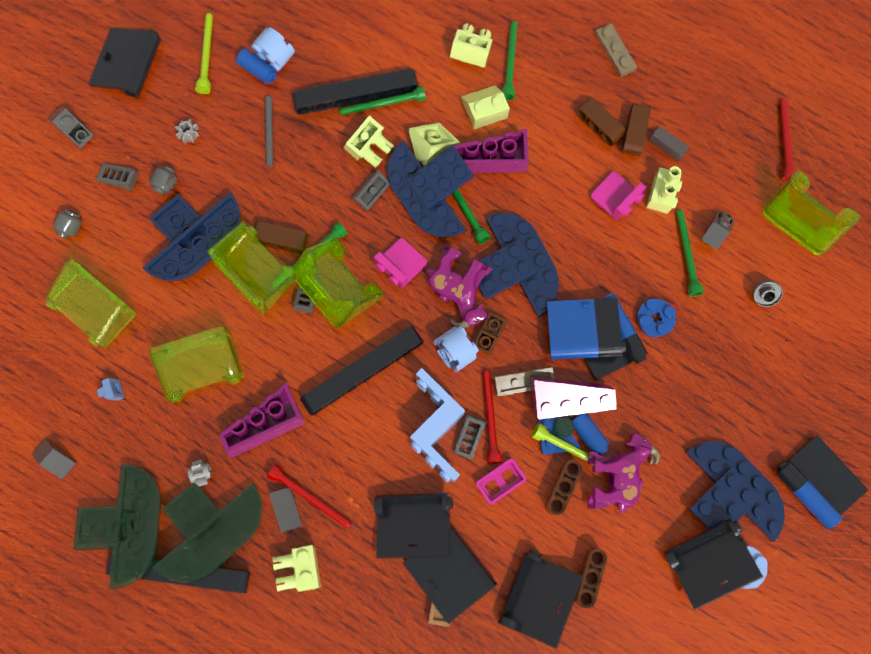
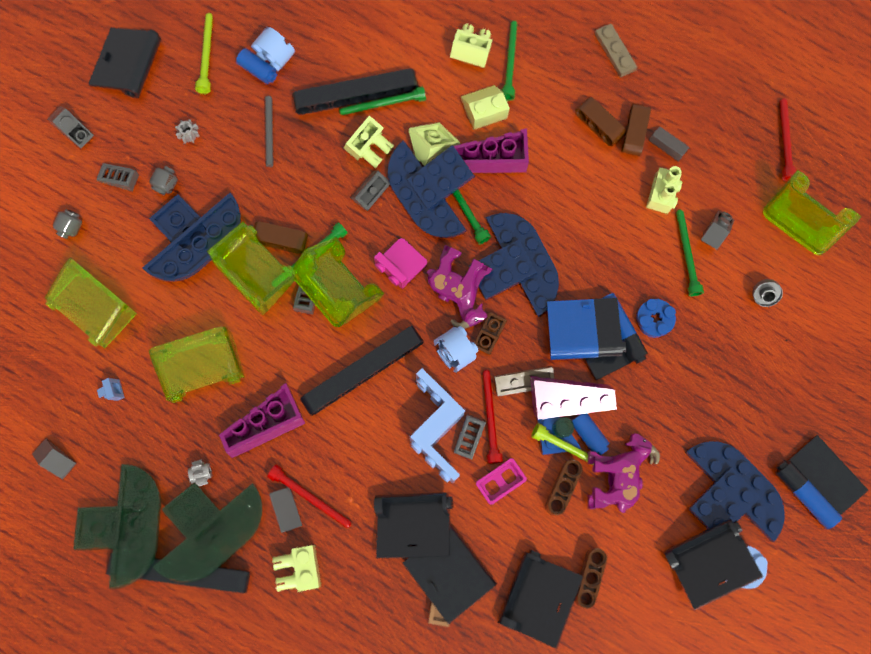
(617, 195): dark pink bracket -> none

